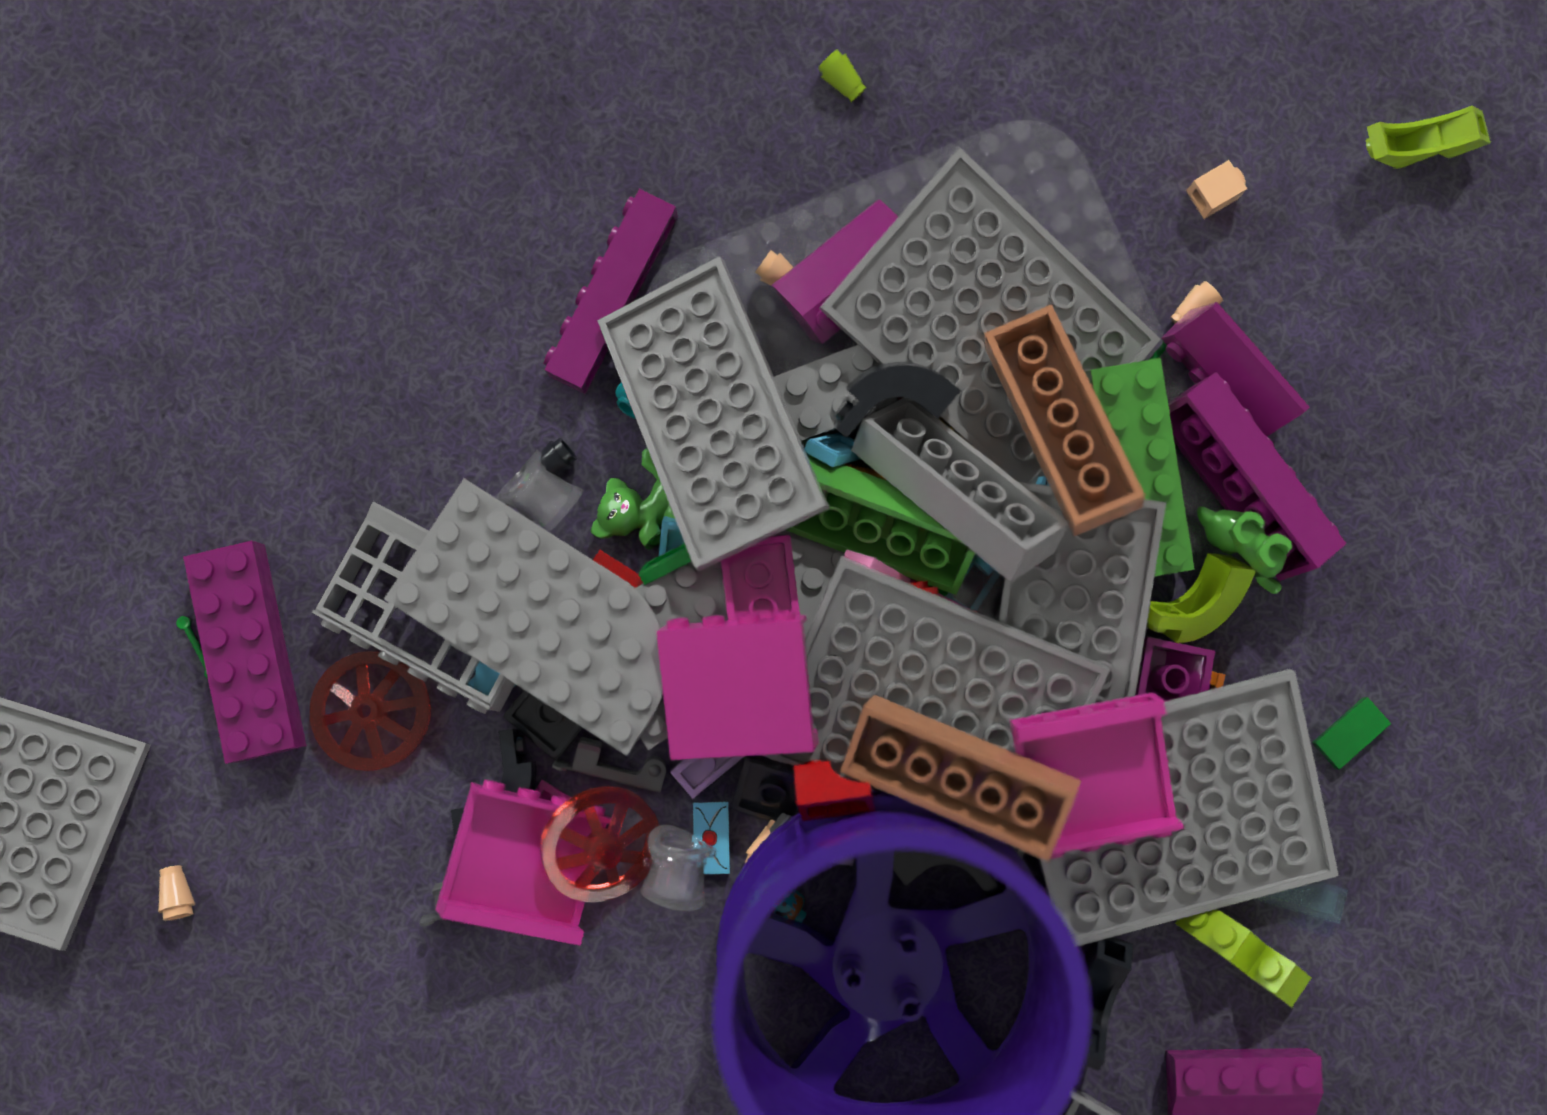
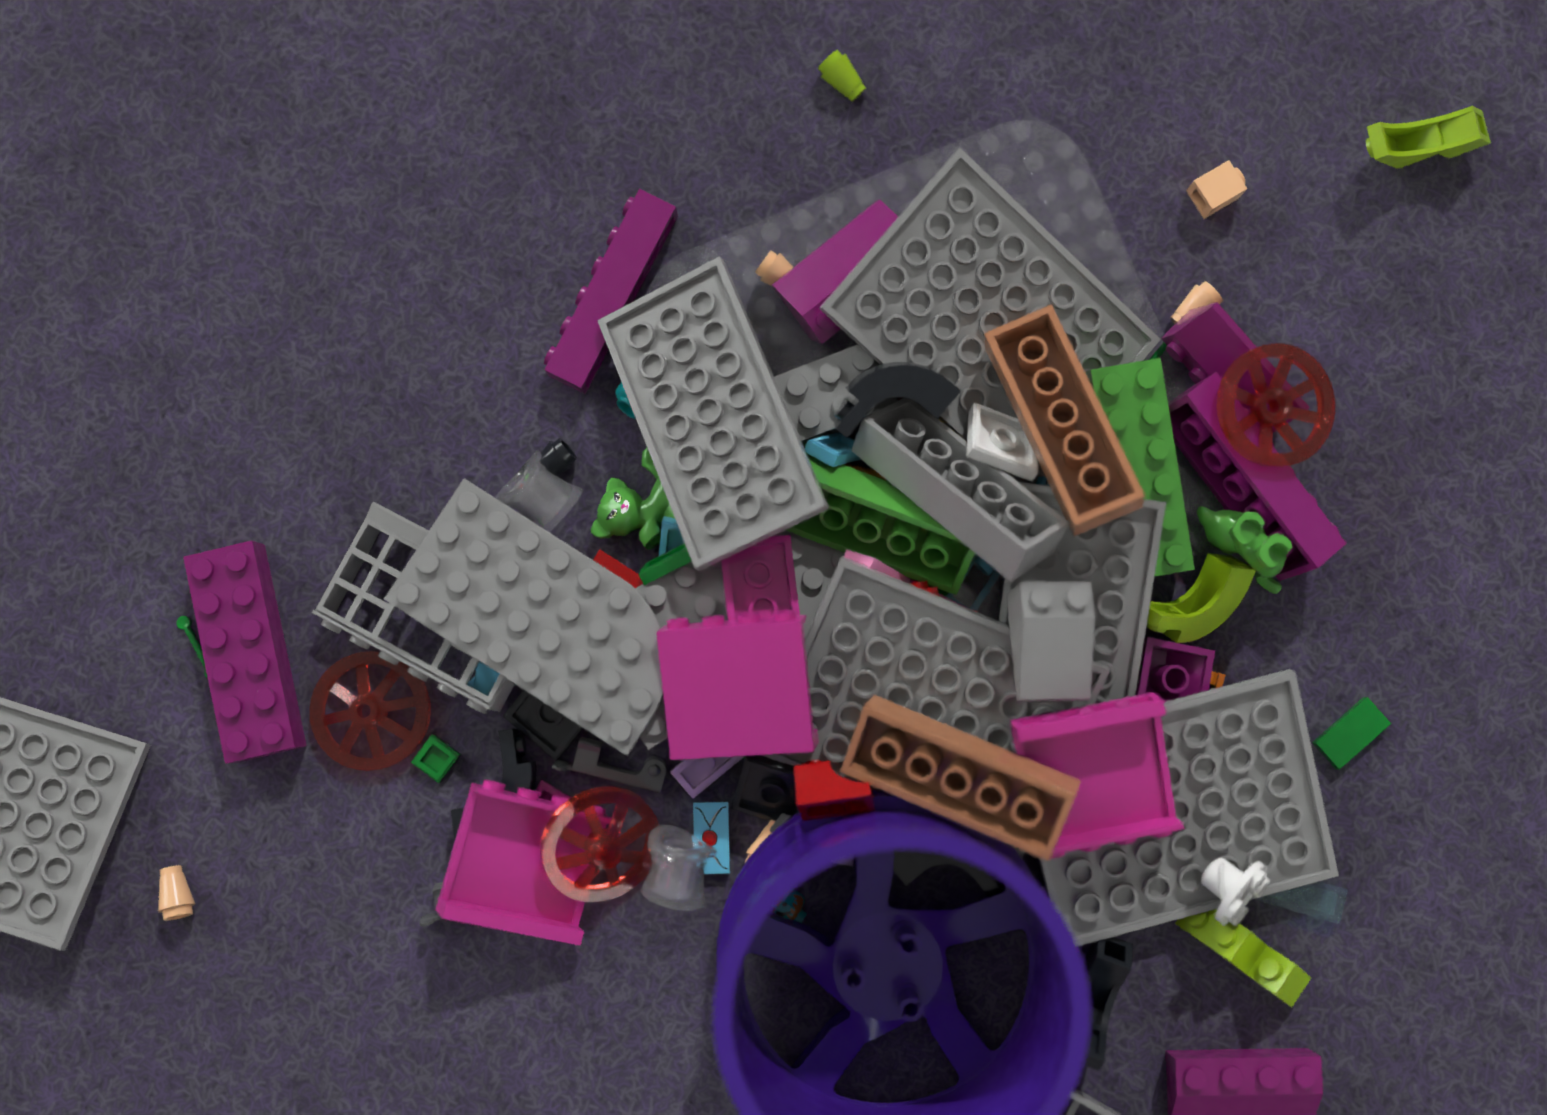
(436, 758): none -> green tile
(1000, 442): none -> white tile
(1052, 640): none -> light grey slope
(1234, 887): none -> white plate
(1279, 402): none -> clear red wheel

